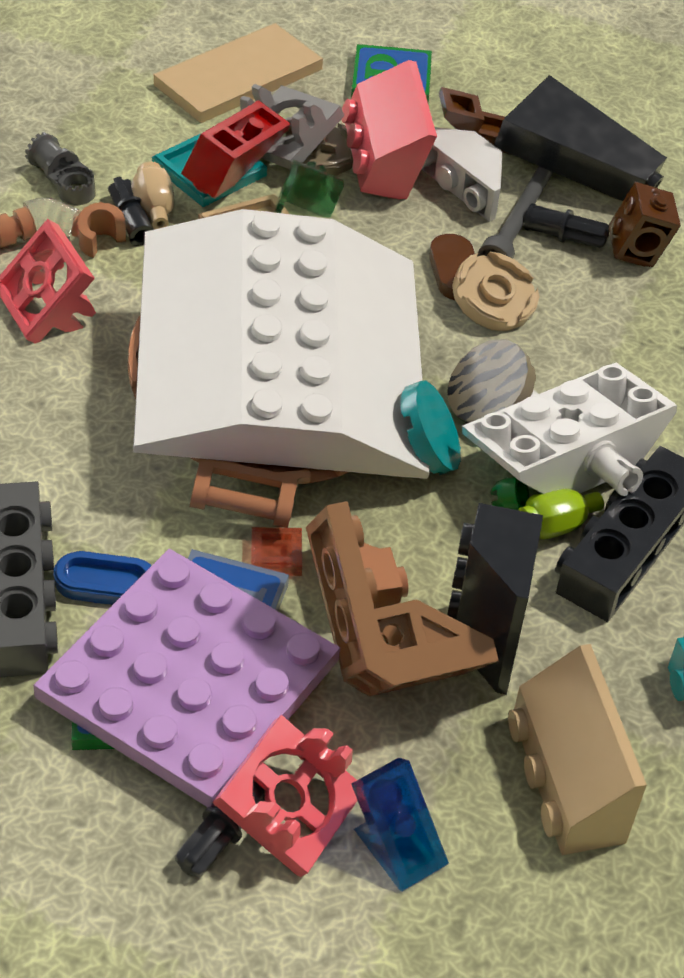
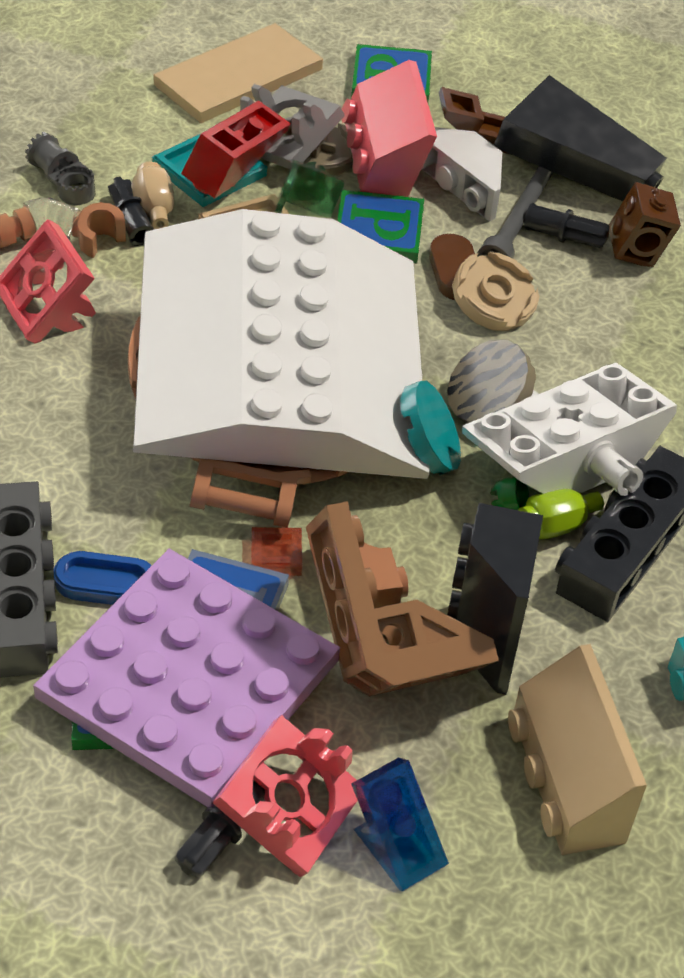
(385, 219): none -> tile

